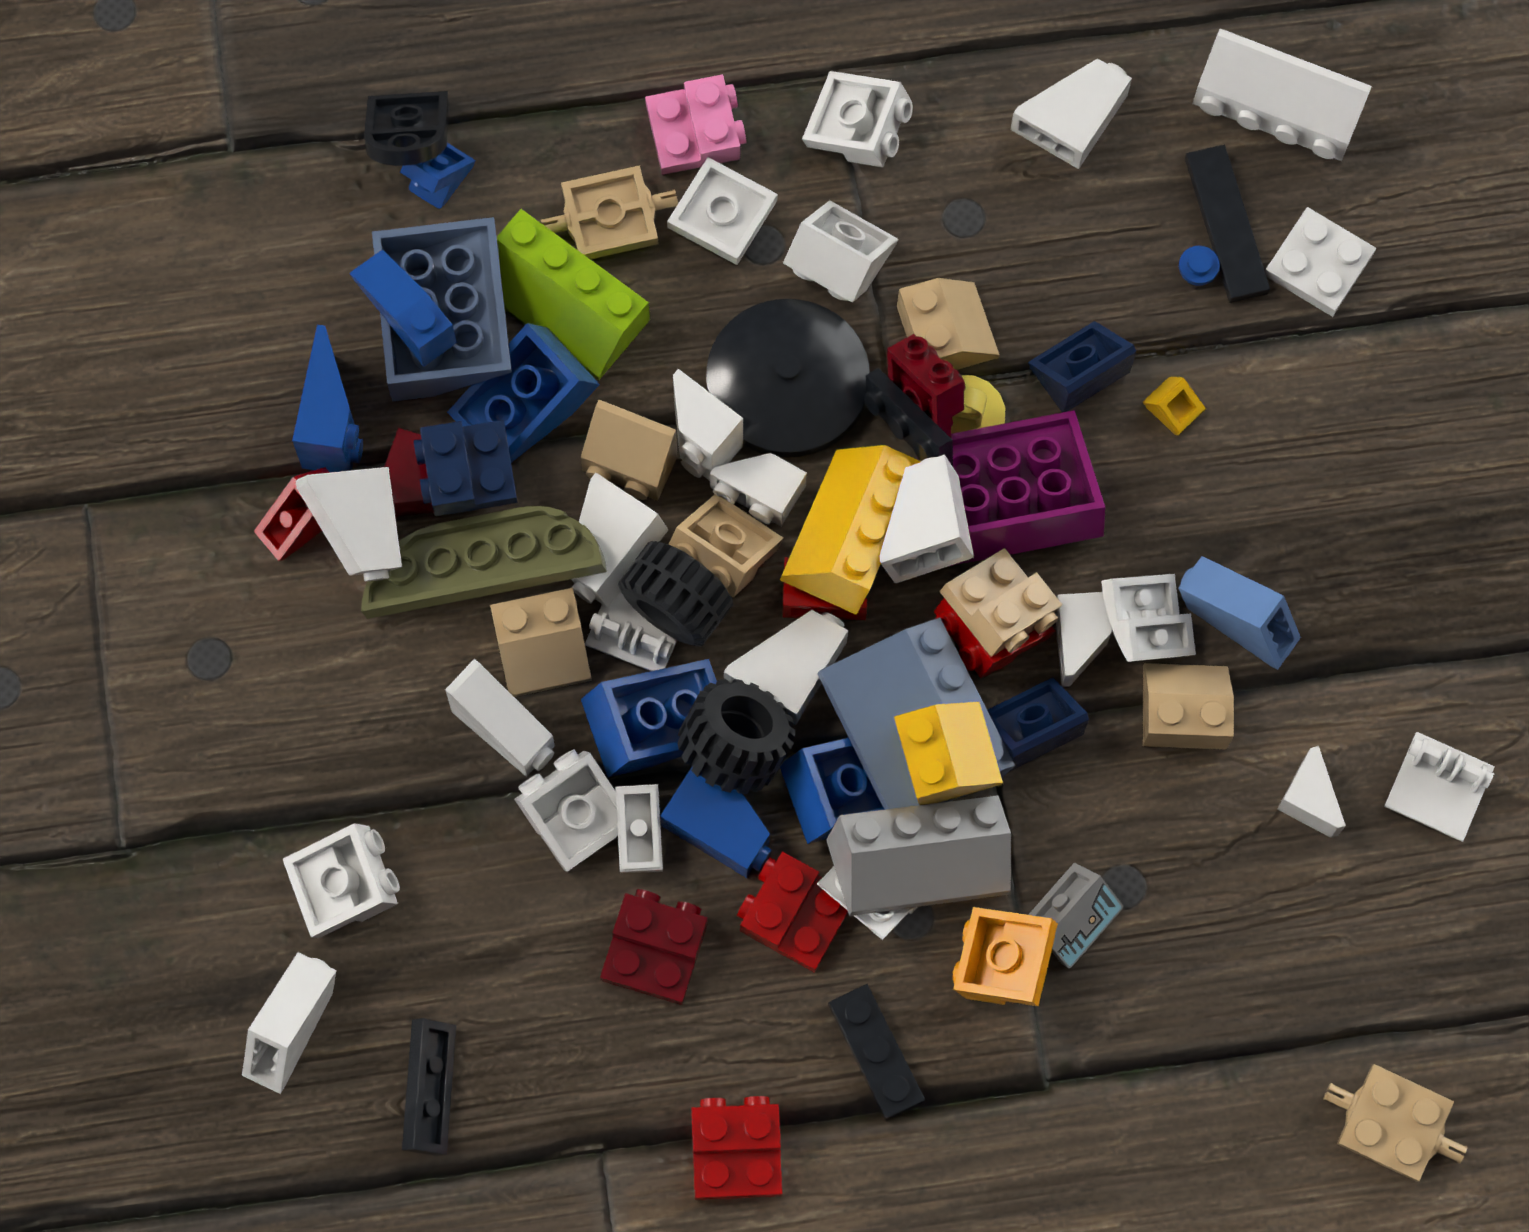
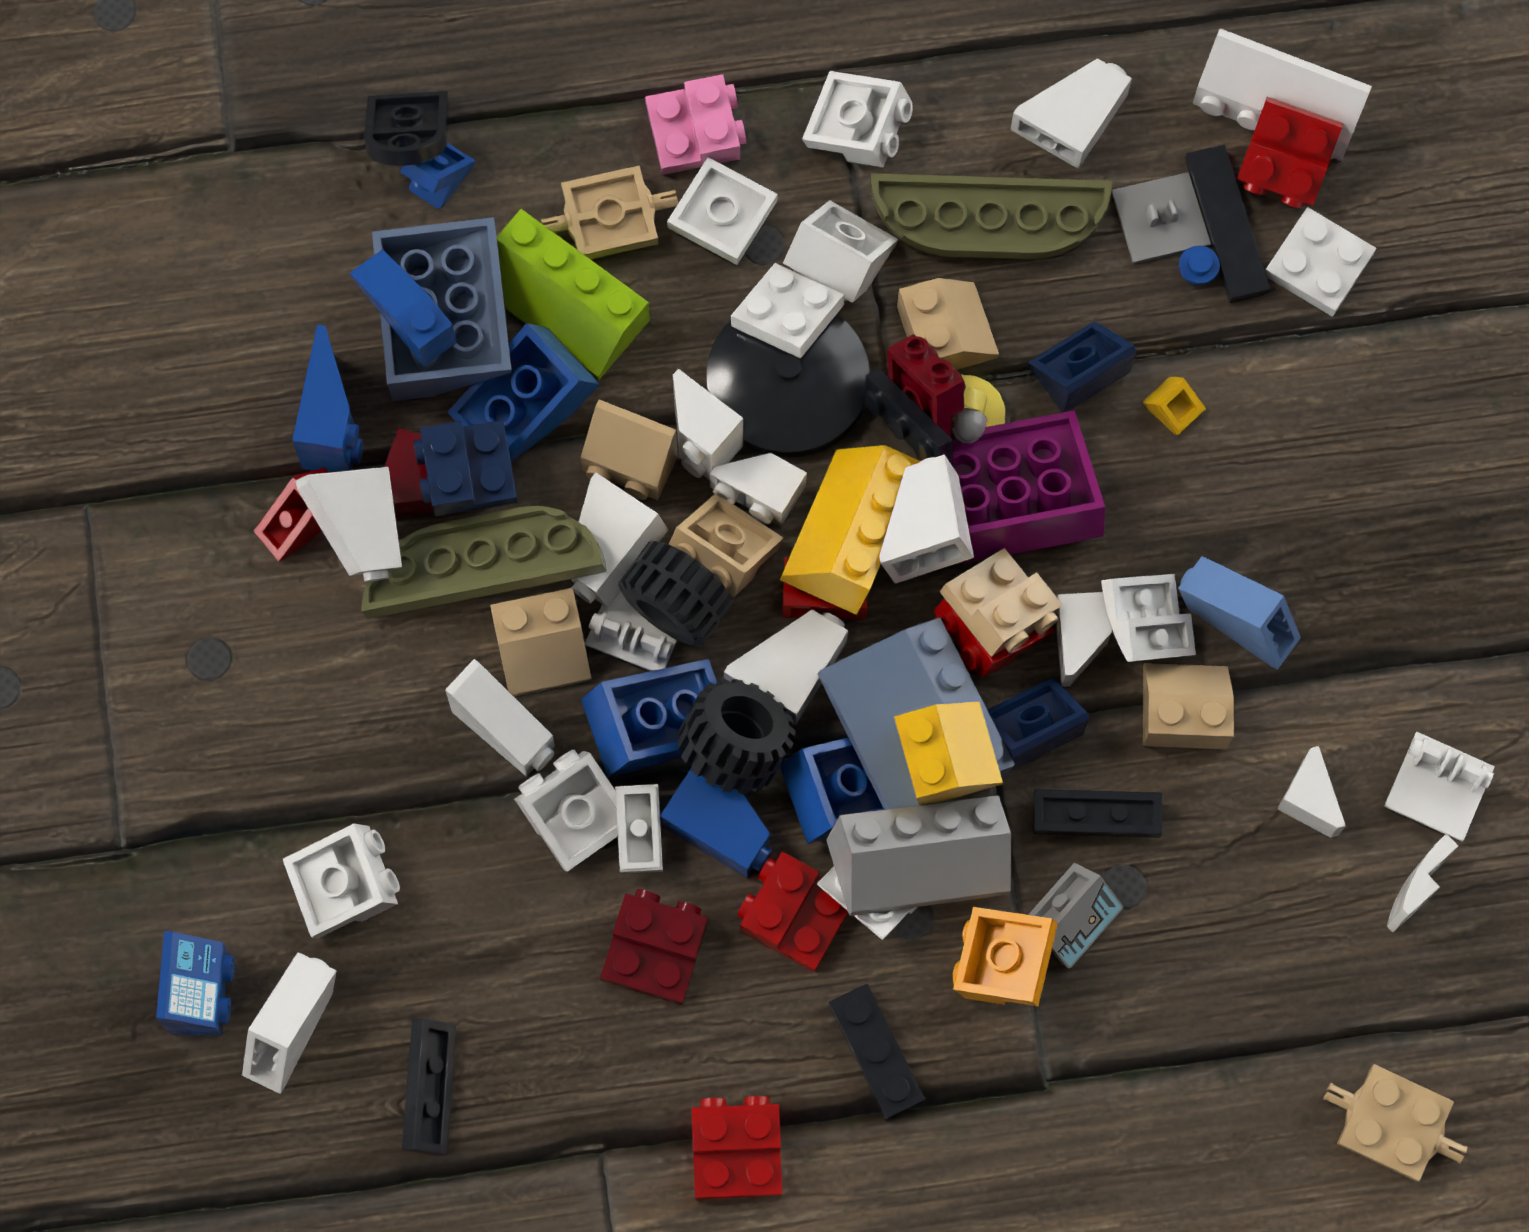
(194, 985): none -> blue slope
(787, 310): none -> white plate
(968, 425): none -> light grey hinge
(990, 213): none -> olive plate
(1097, 813): none -> black plate
(1160, 217): none -> light grey piece
(1289, 153): none -> red plate
(1419, 884): none -> white slope

